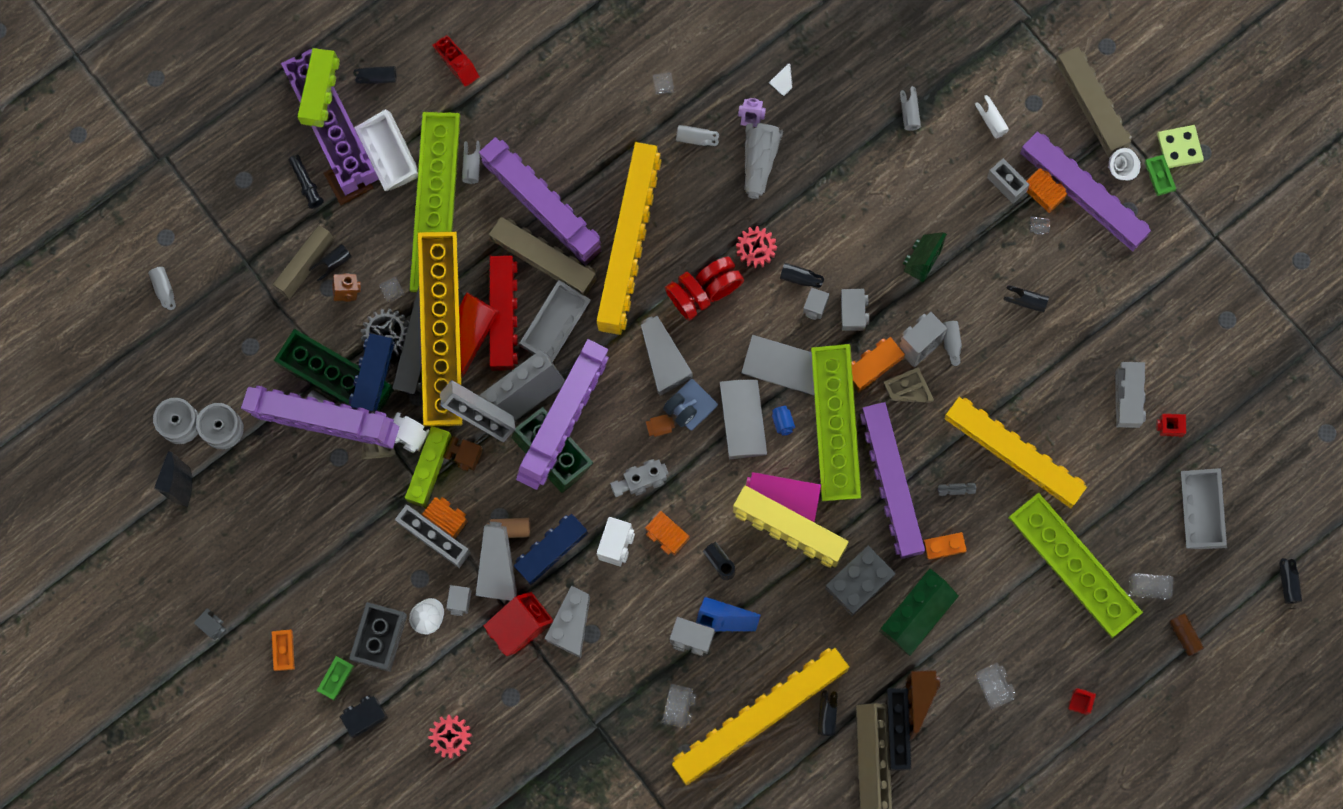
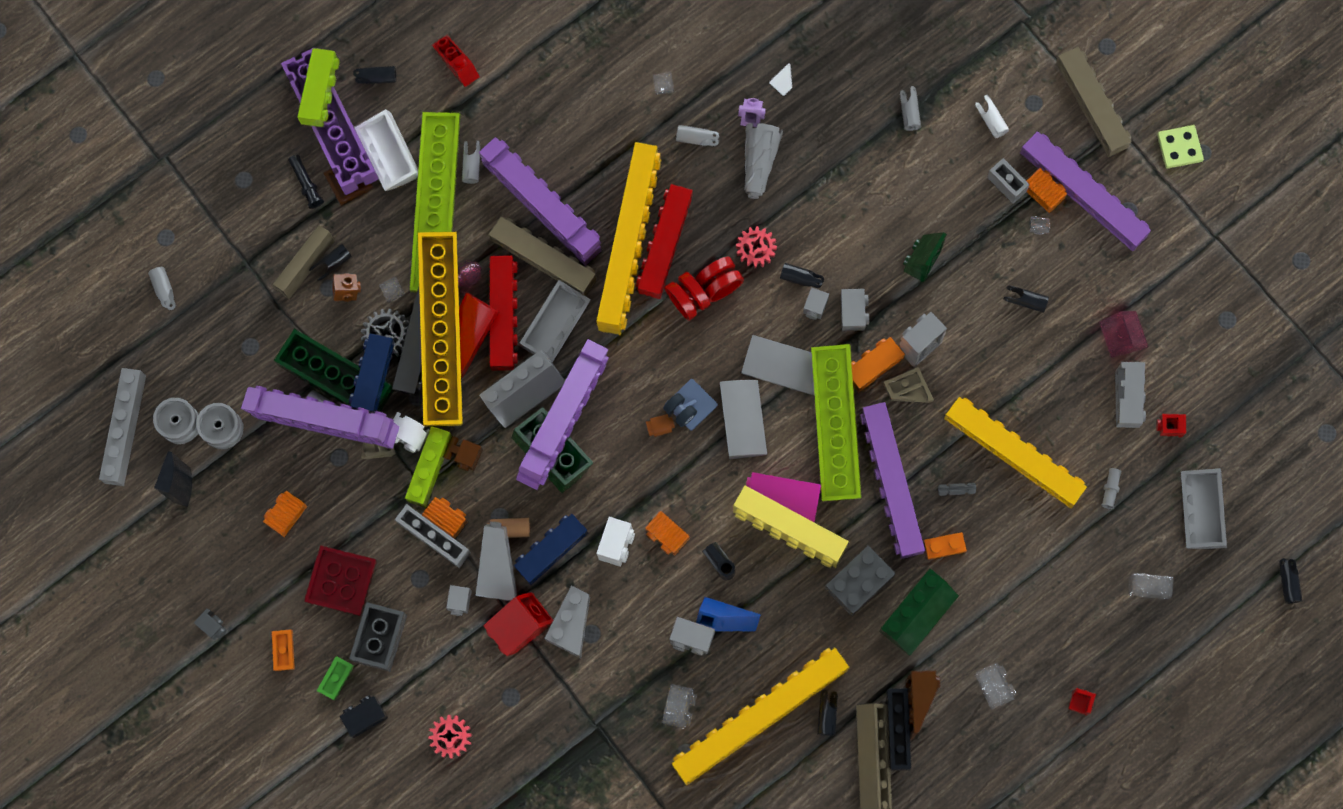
(122, 427): none -> light grey brick
(284, 513): none -> orange brick
(340, 580): none -> dark red plate
(427, 616): white piece -> none
(468, 273): none -> clear pink head
(477, 411): light grey brick -> none
(646, 478): light grey brick -> none
(665, 241): none -> red brick
(665, 359): light grey slope -> none
(783, 420): blue brick -> none
(952, 341): light grey piece -> none
(1075, 565): lime plate -> none
(1111, 488): none -> light grey pin
(1123, 333): none -> clear pink slope
(1124, 164): white piece -> none
(1160, 175): bright green plate -> none
(1186, 634): reddish brown axle -> none

